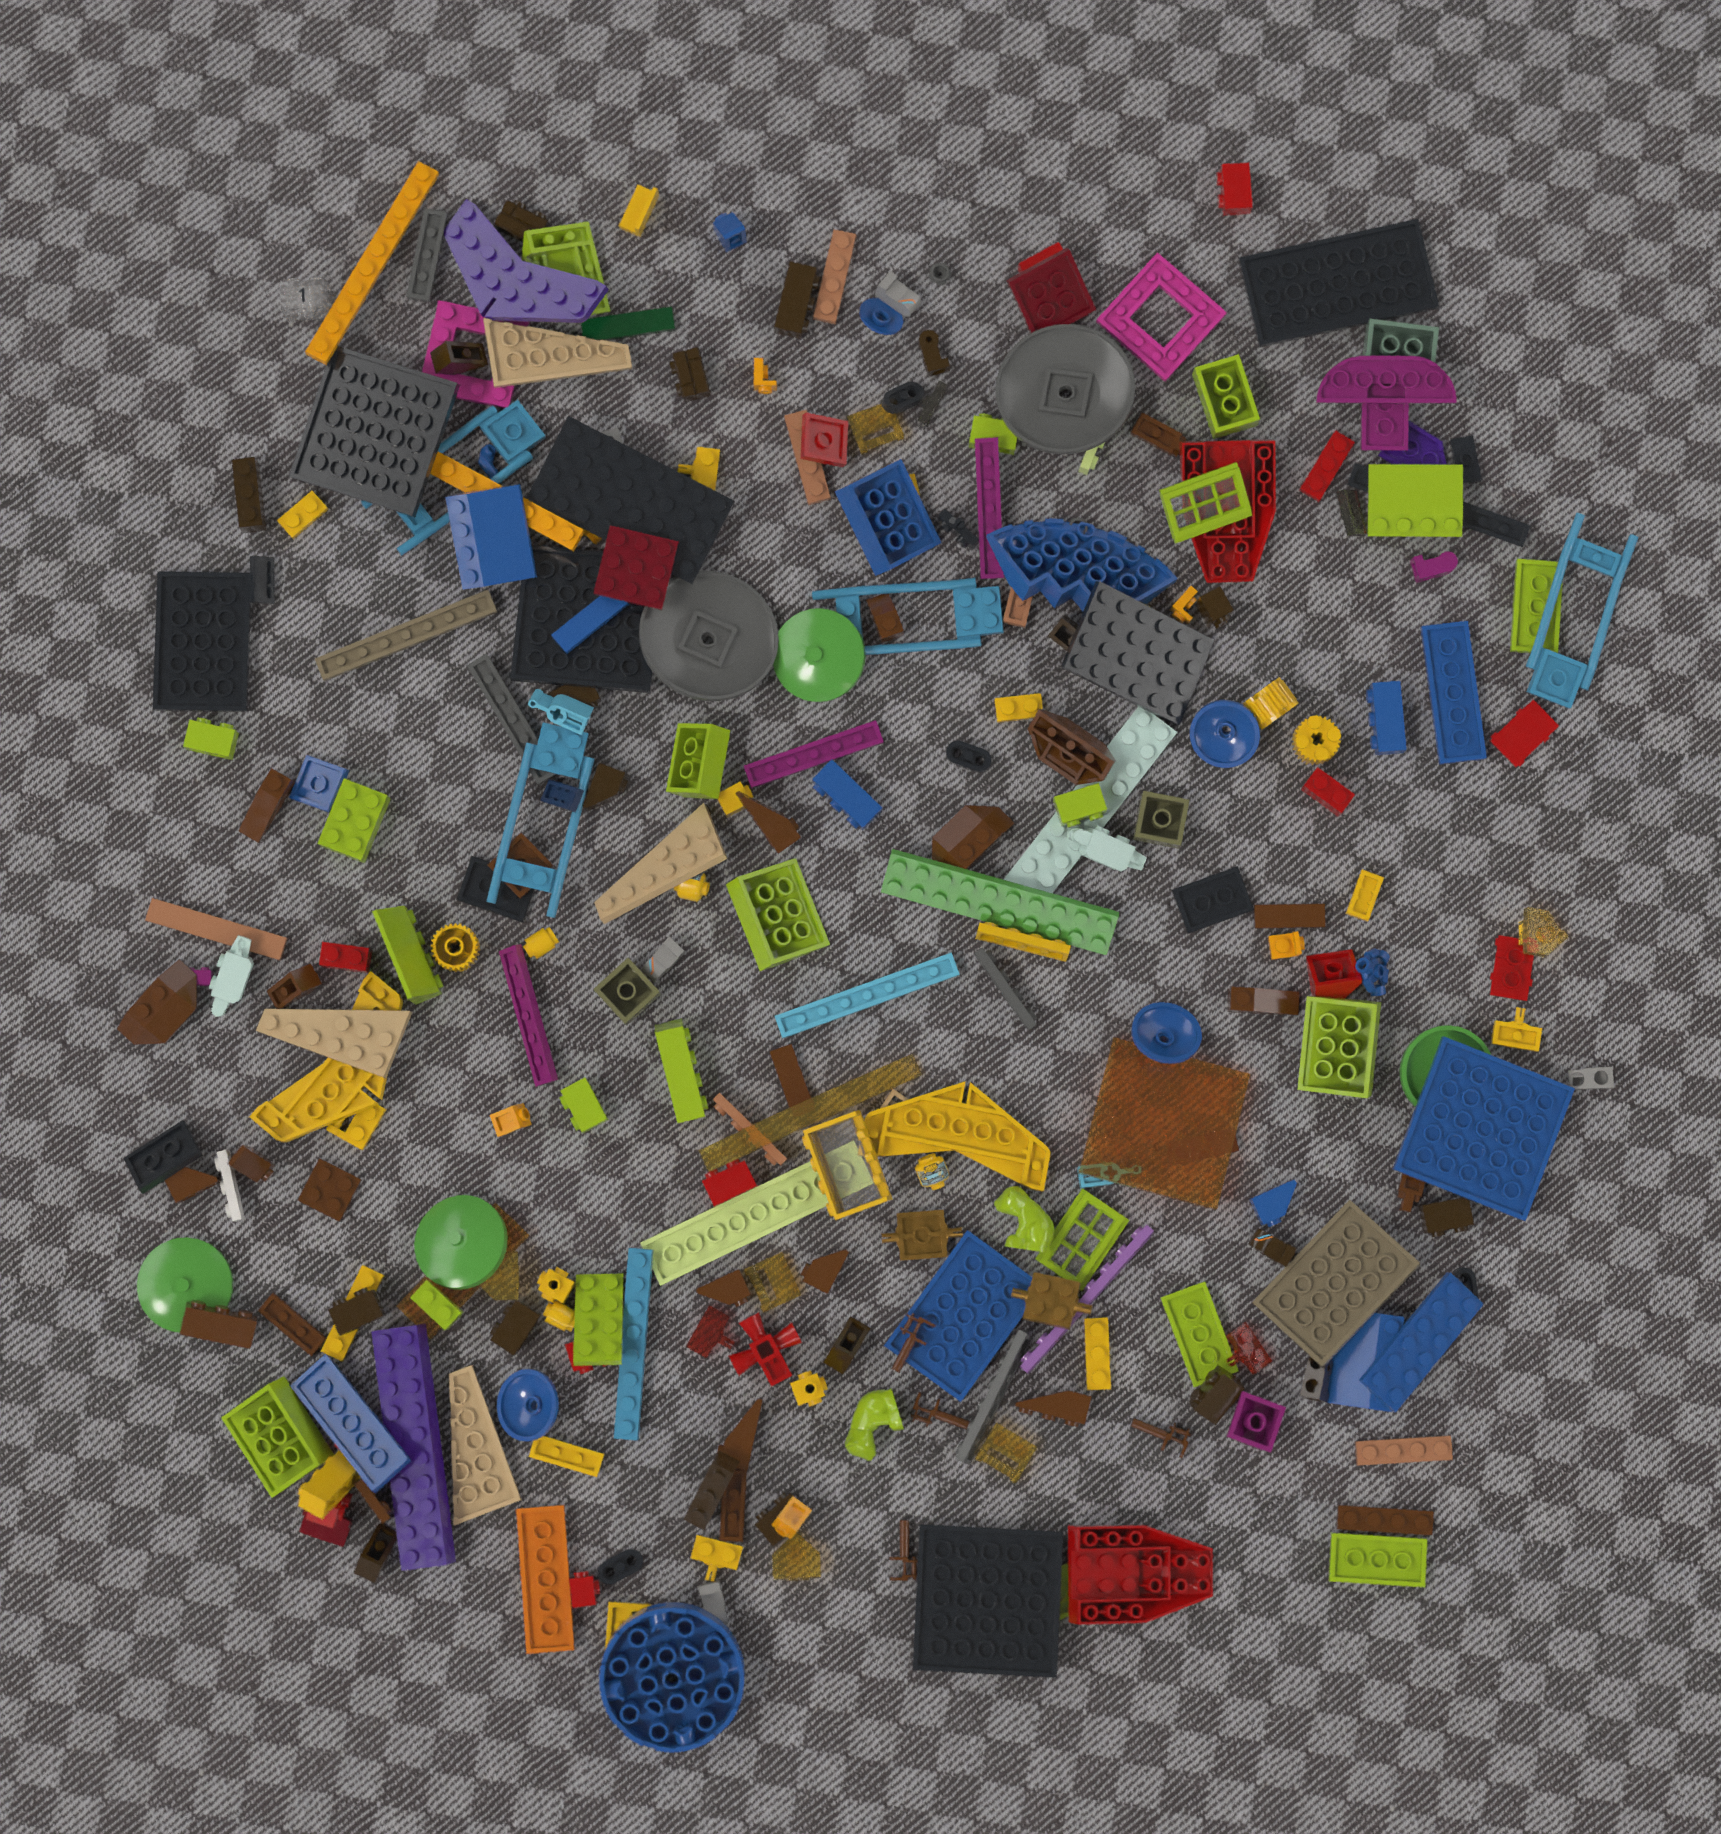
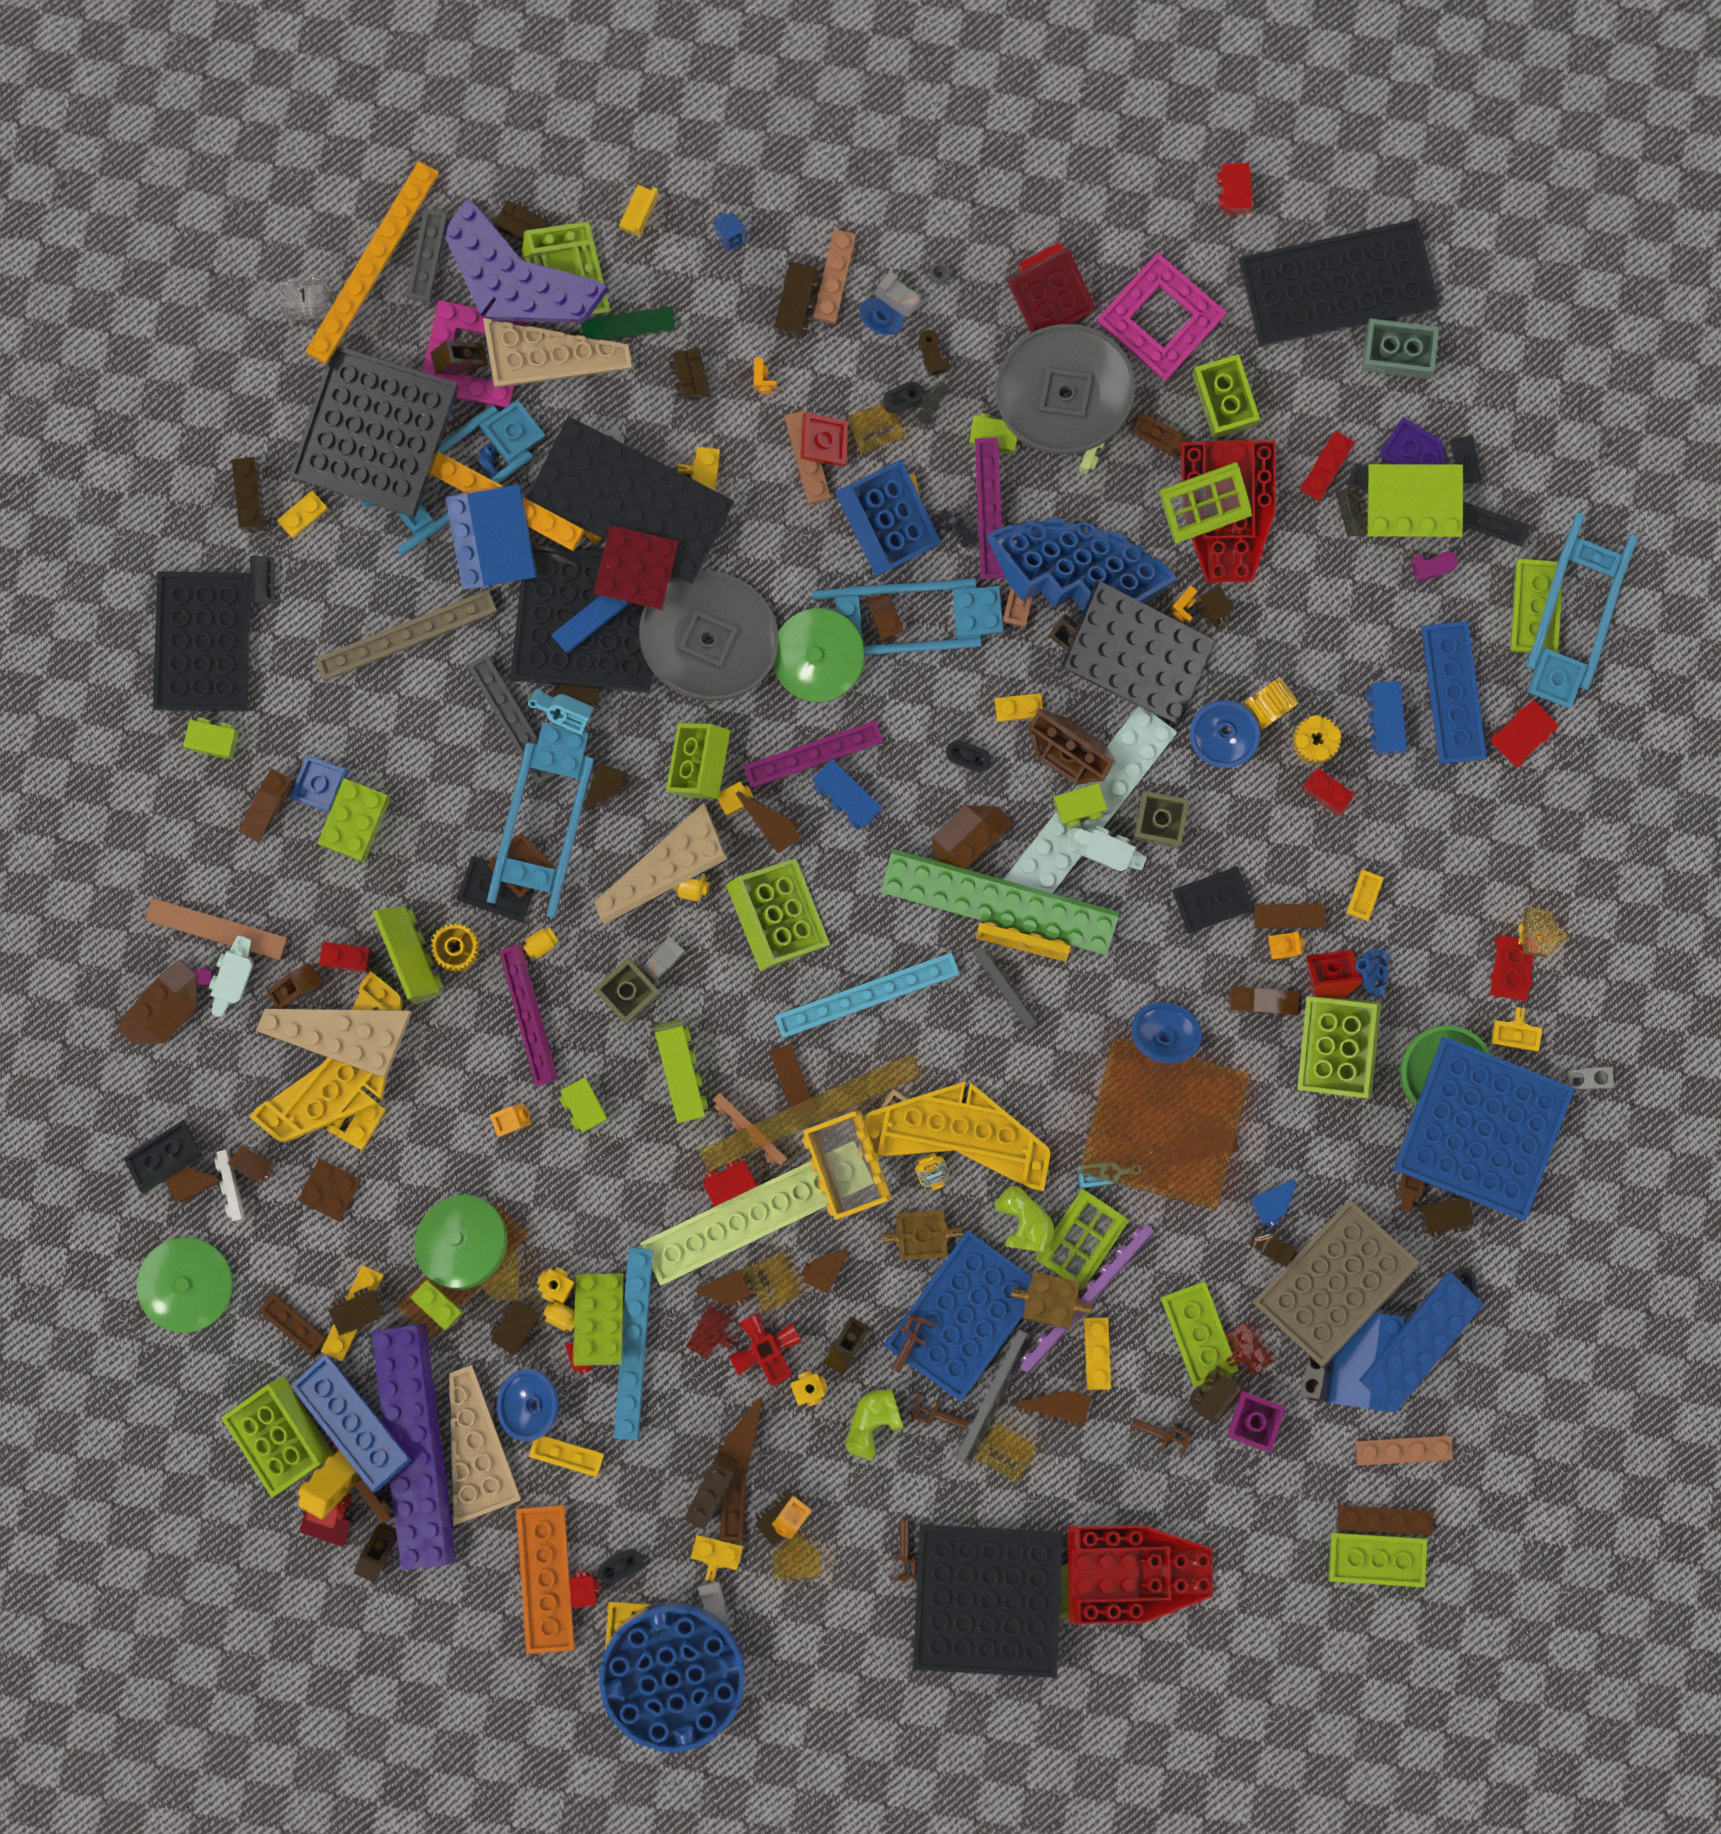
(218, 1324): reddish brown brick -> none
(562, 795): dark blue plate -> none
(1385, 389): magenta plate -> none

